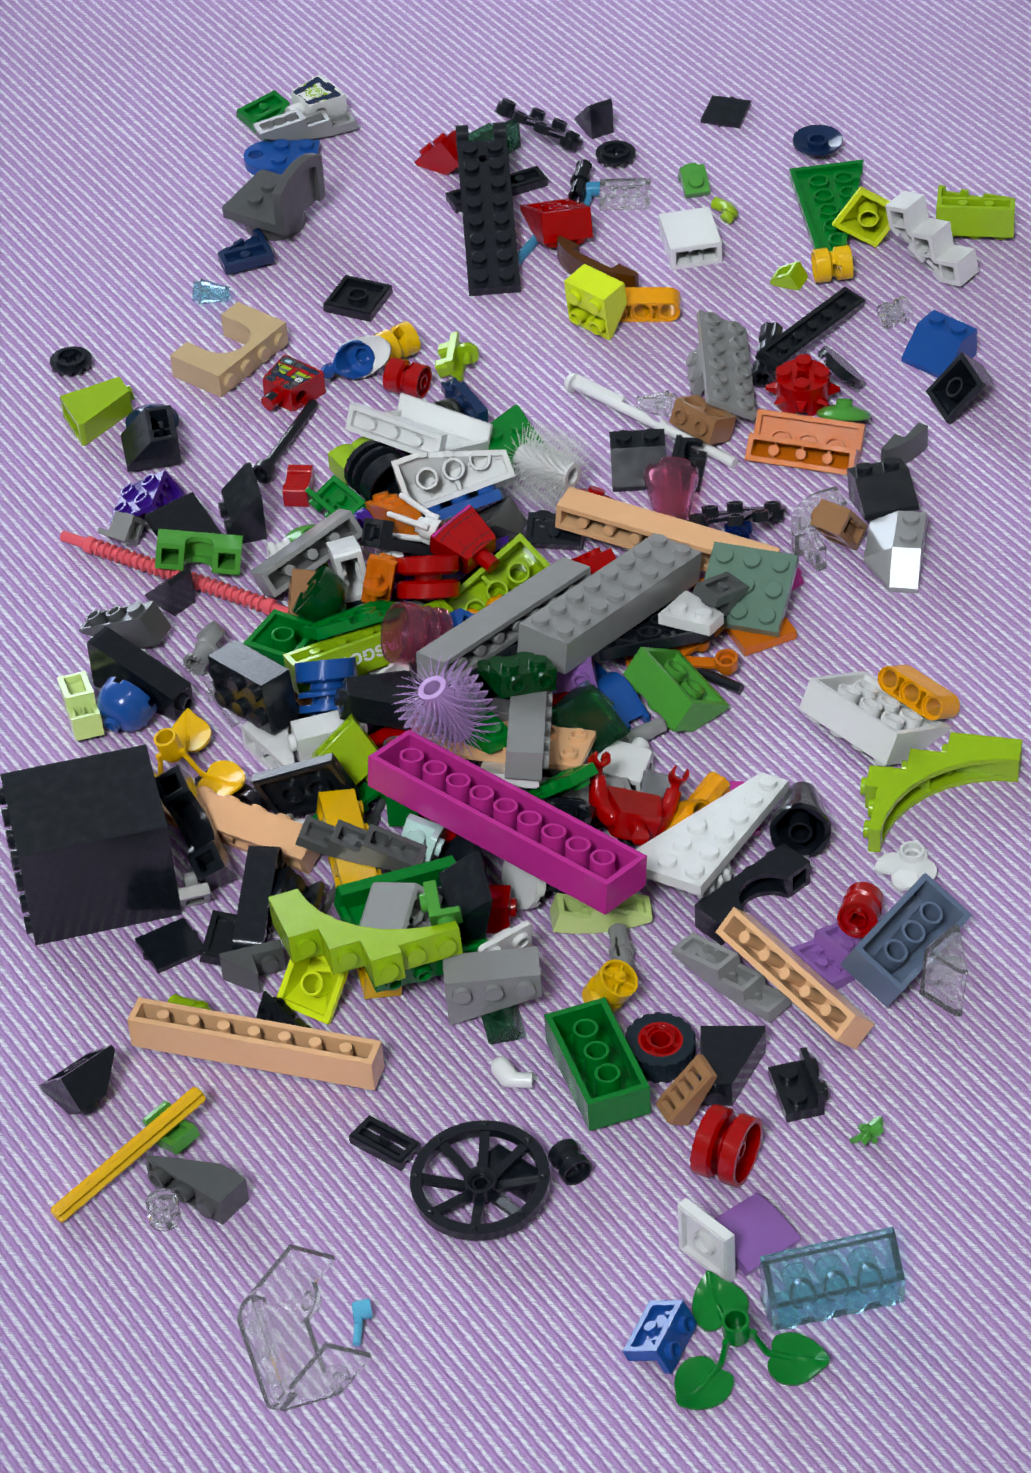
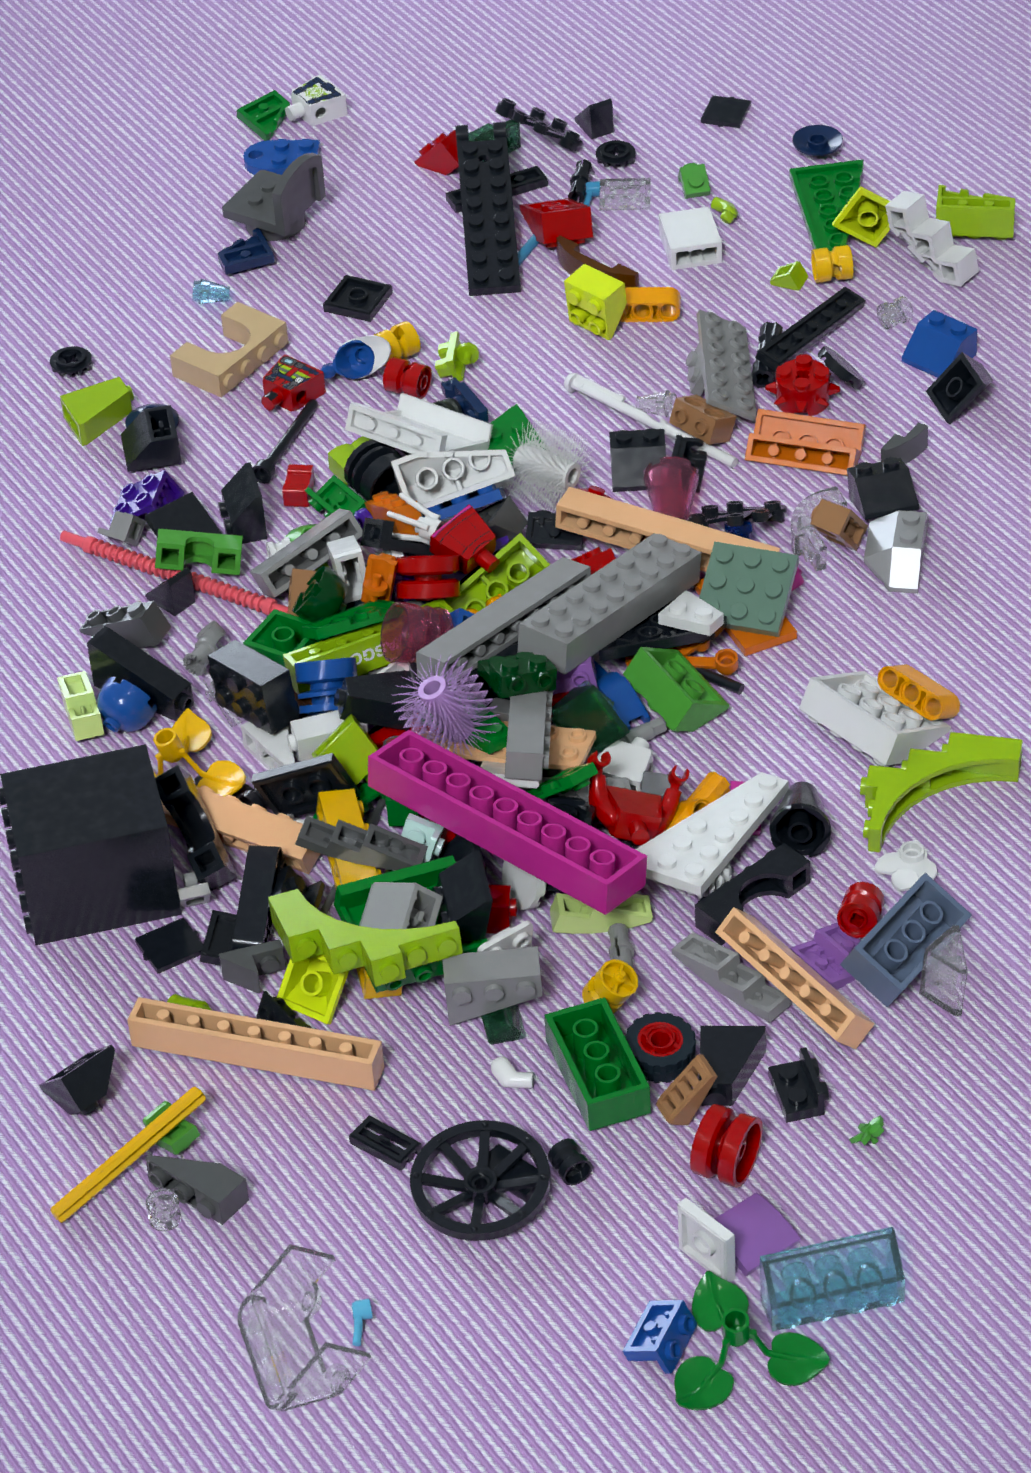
(296, 126): light grey slope -> none
(430, 903): bright green bracket -> none
(721, 591): dark grey slope -> none
(844, 411): bright green dish -> none

